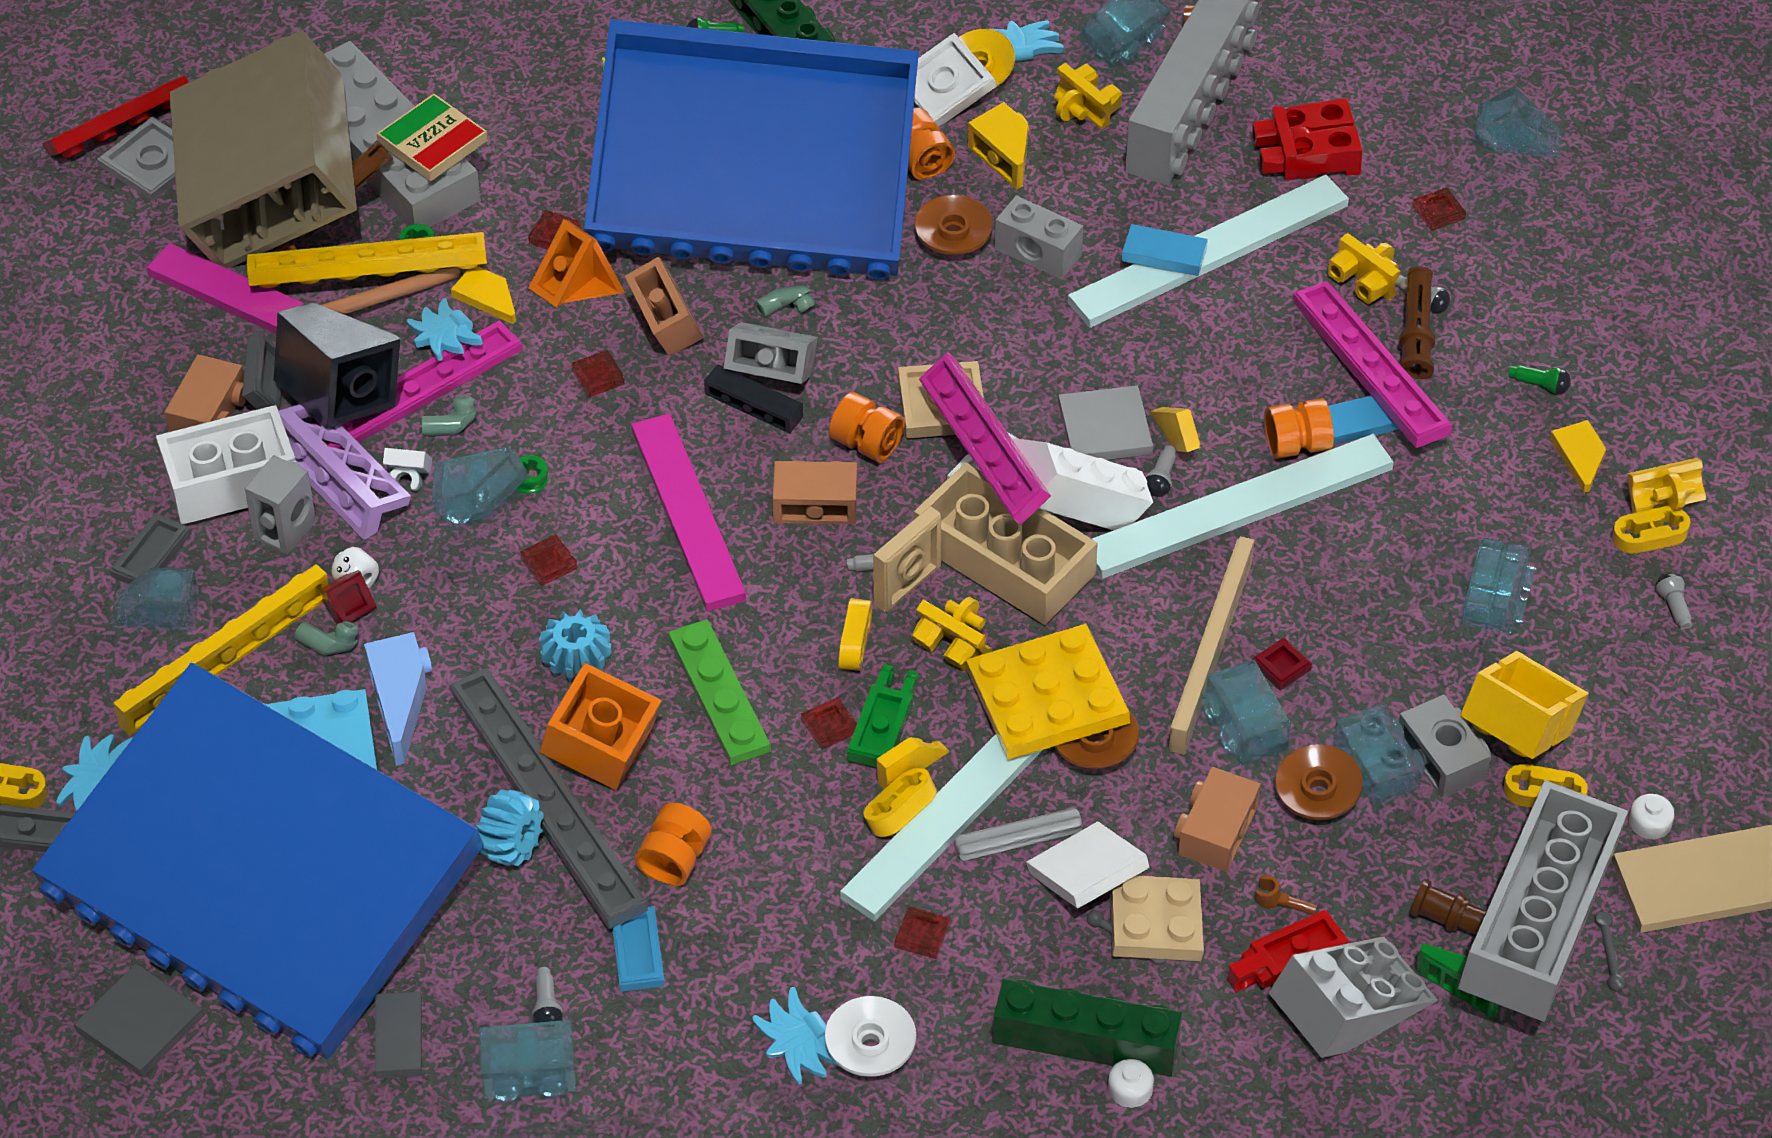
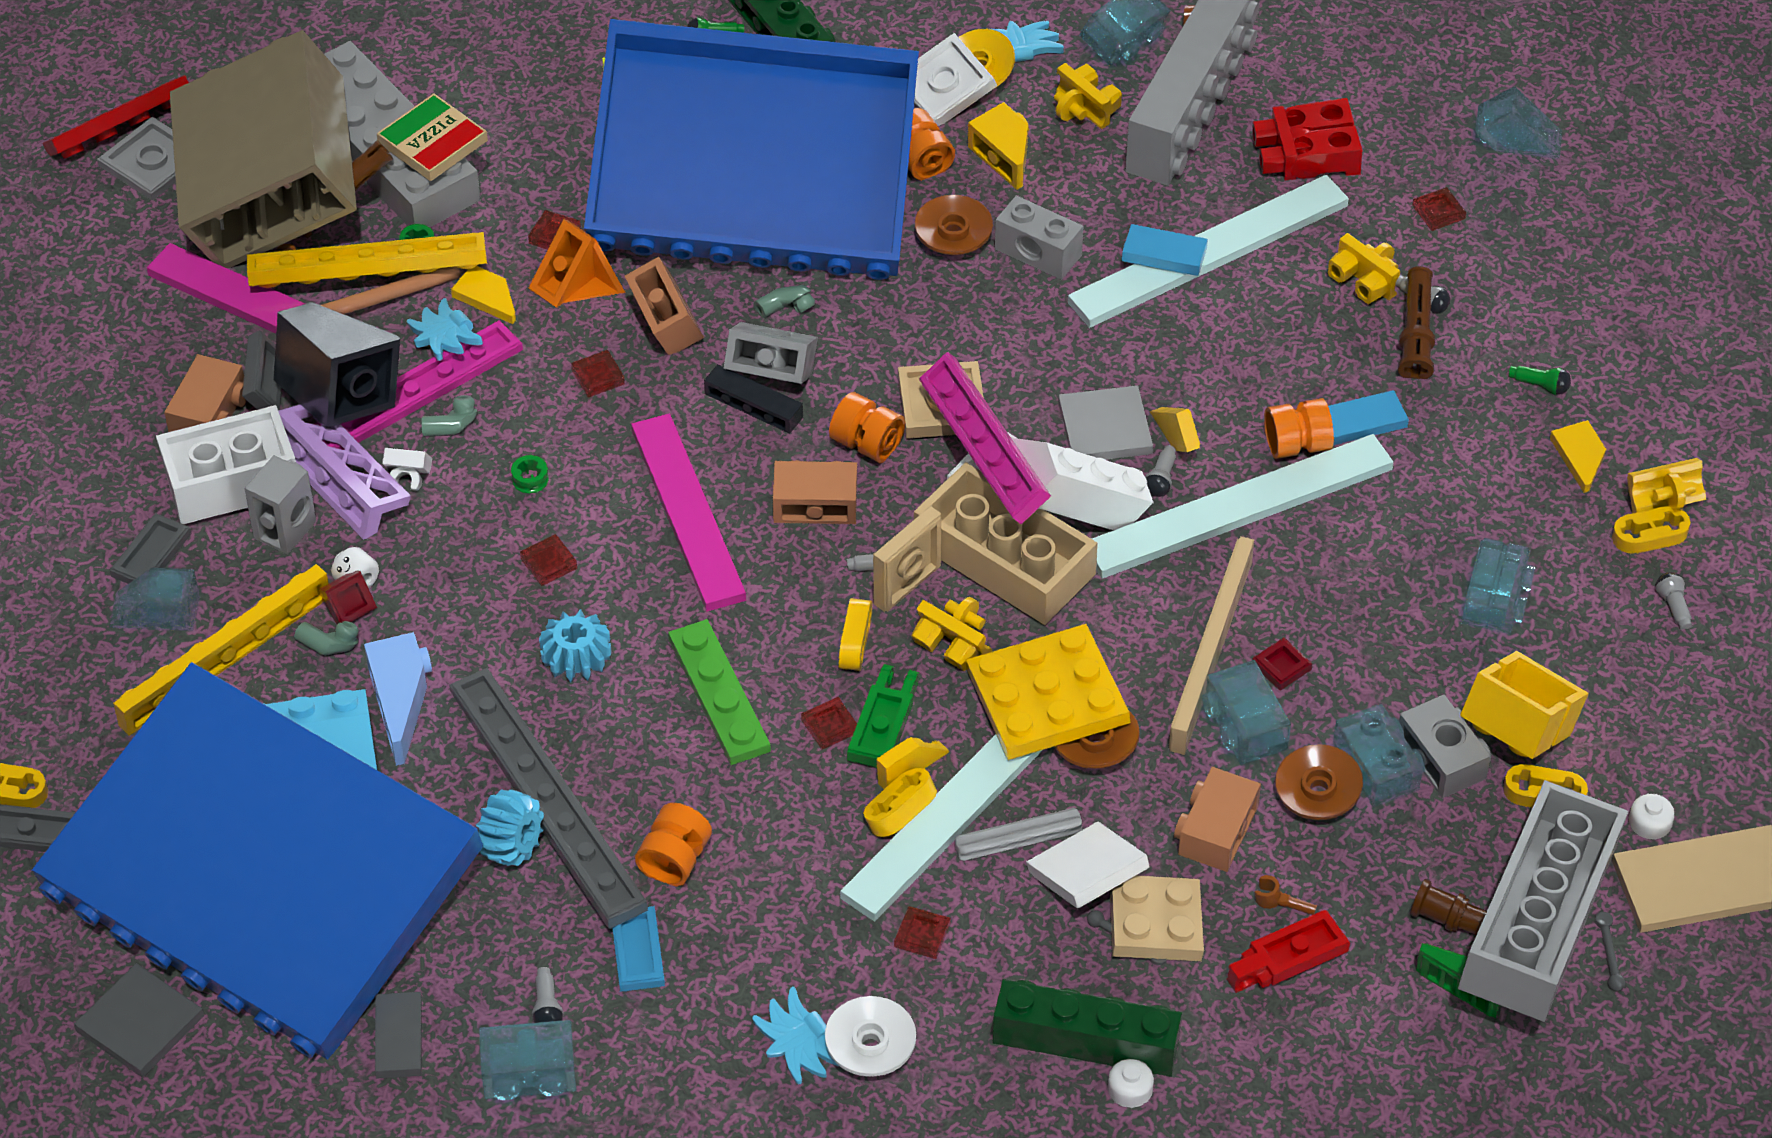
(90, 770): medium azure piece -> none
(476, 484): clear light blue slope -> none
(600, 726): orange brick -> none
(1349, 993): light grey slope -> none
(1372, 364): dark pink tile -> none

